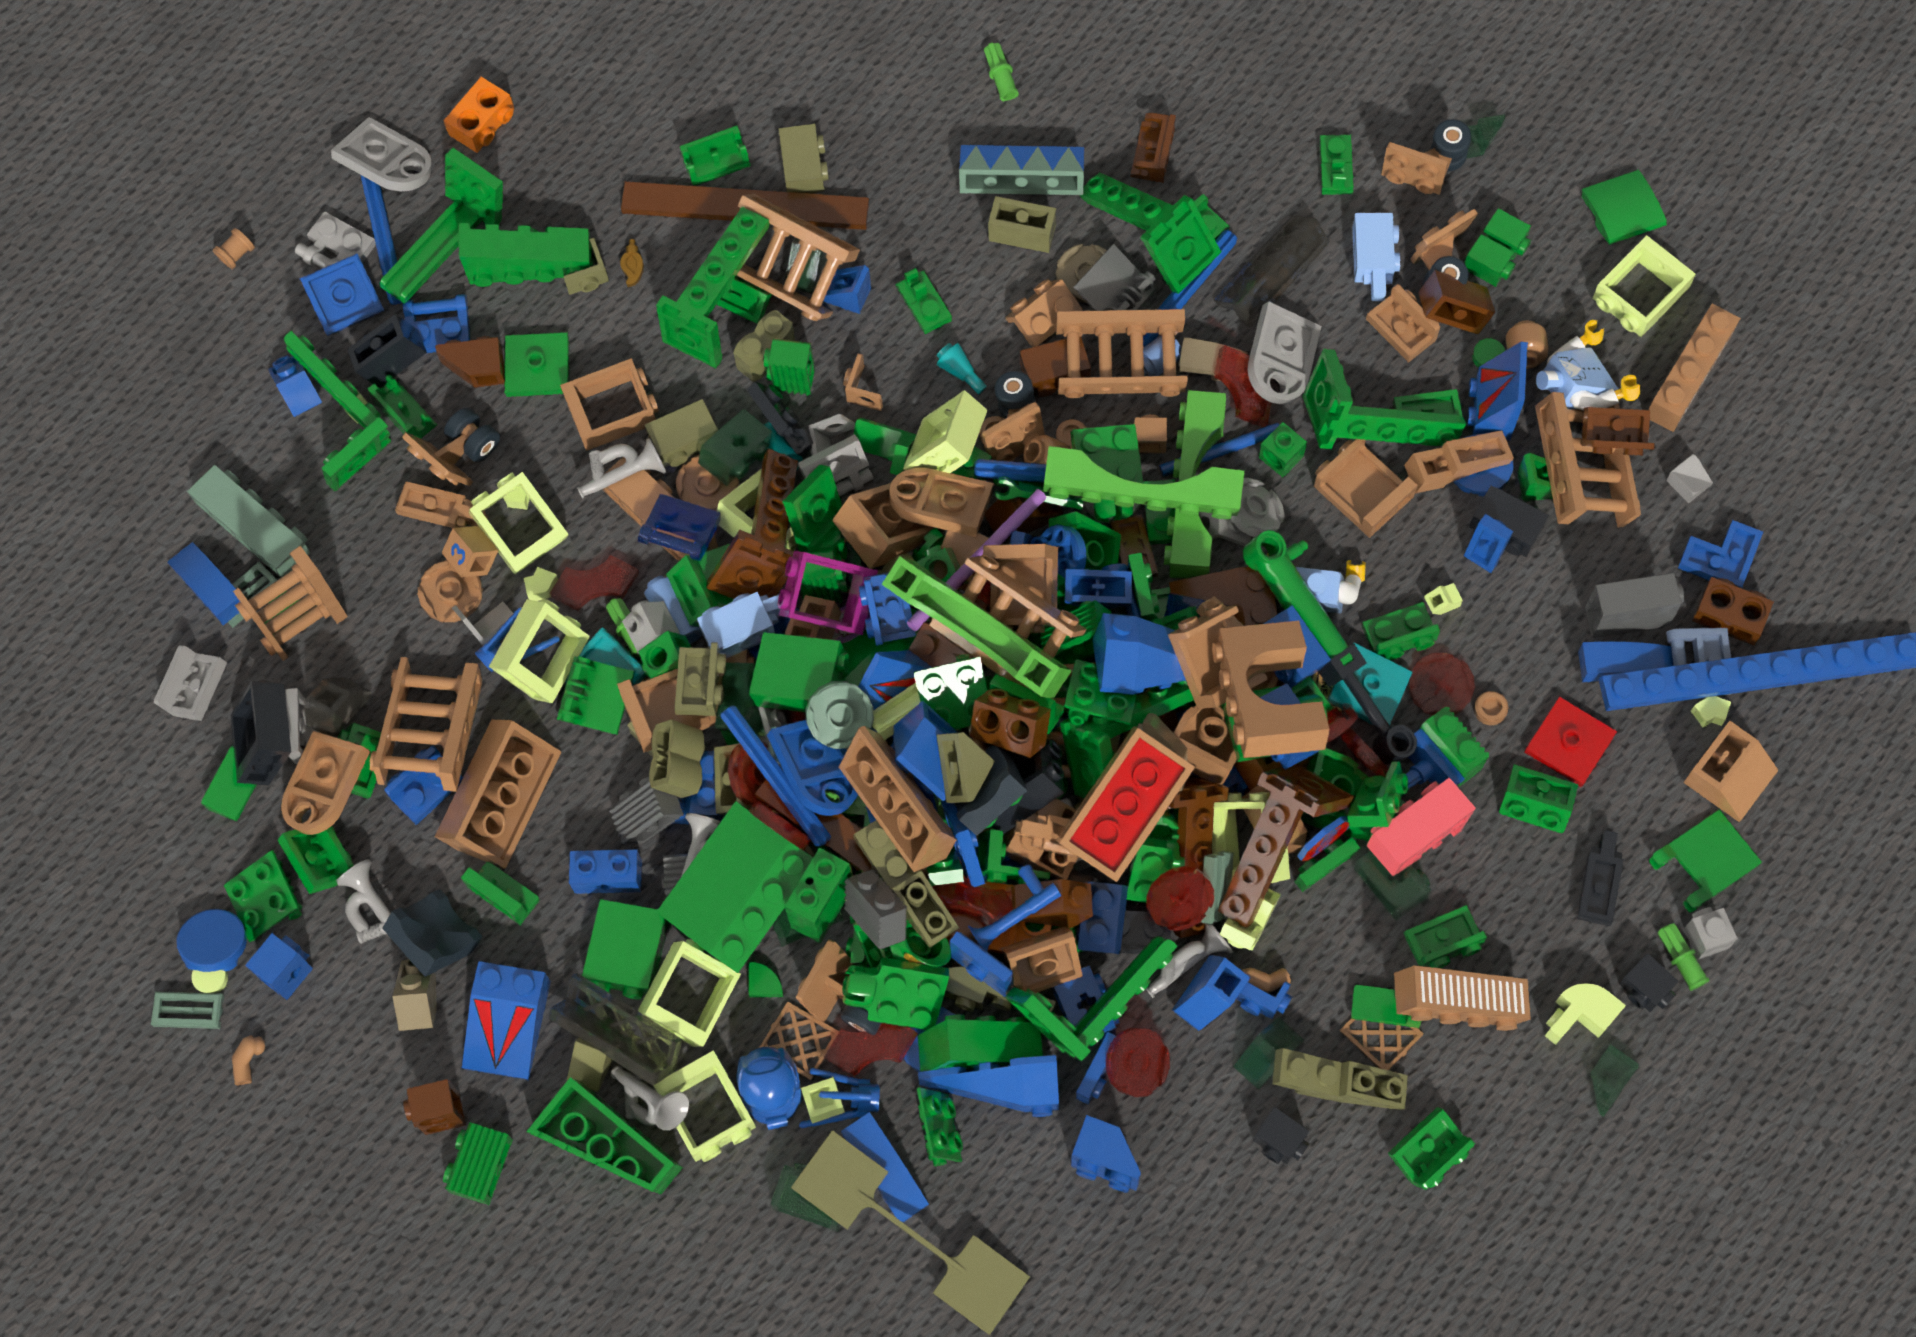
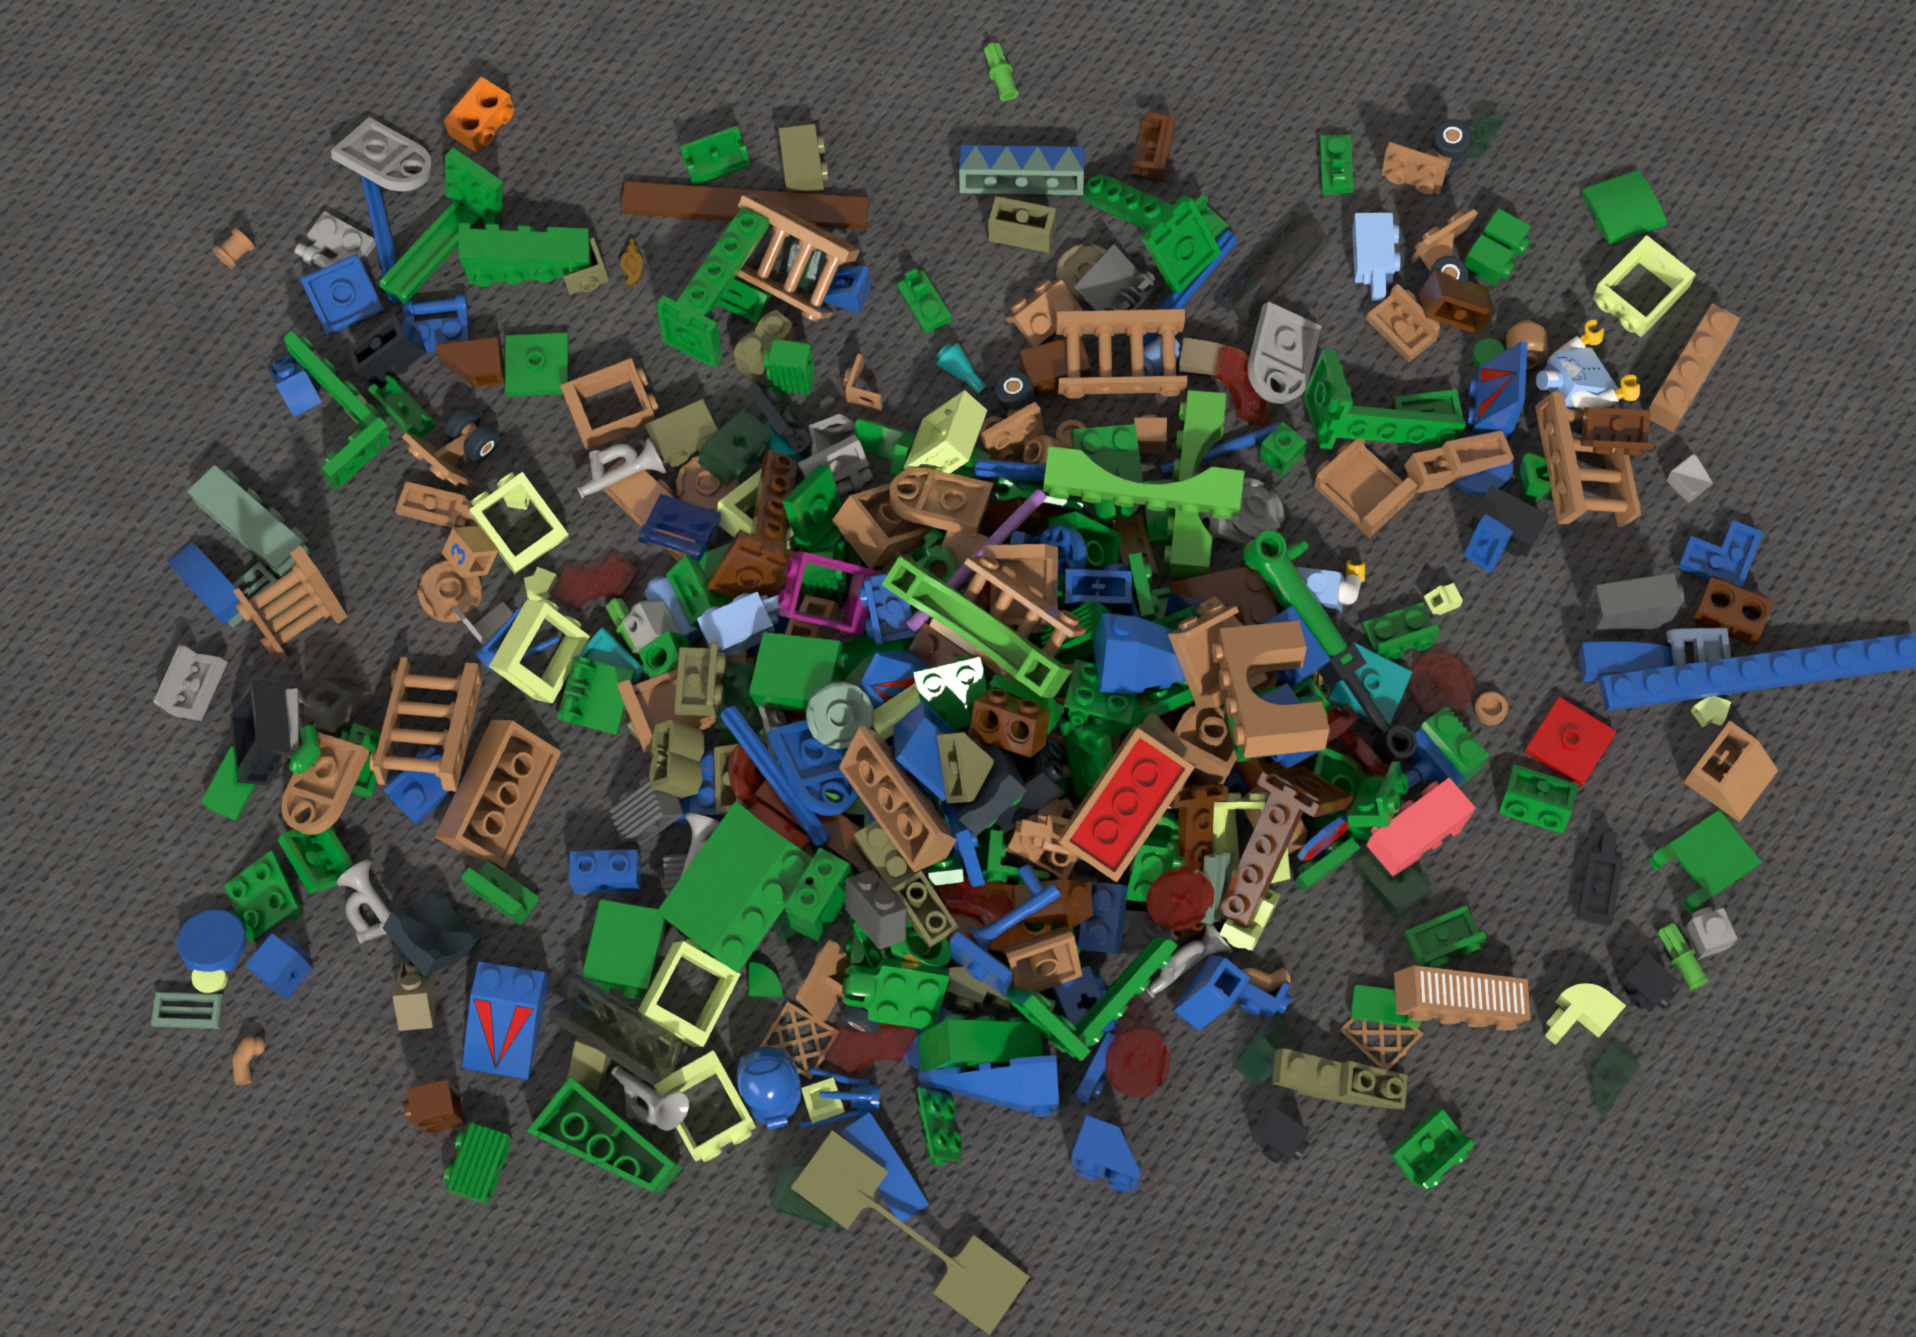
(308, 752): none -> green arm

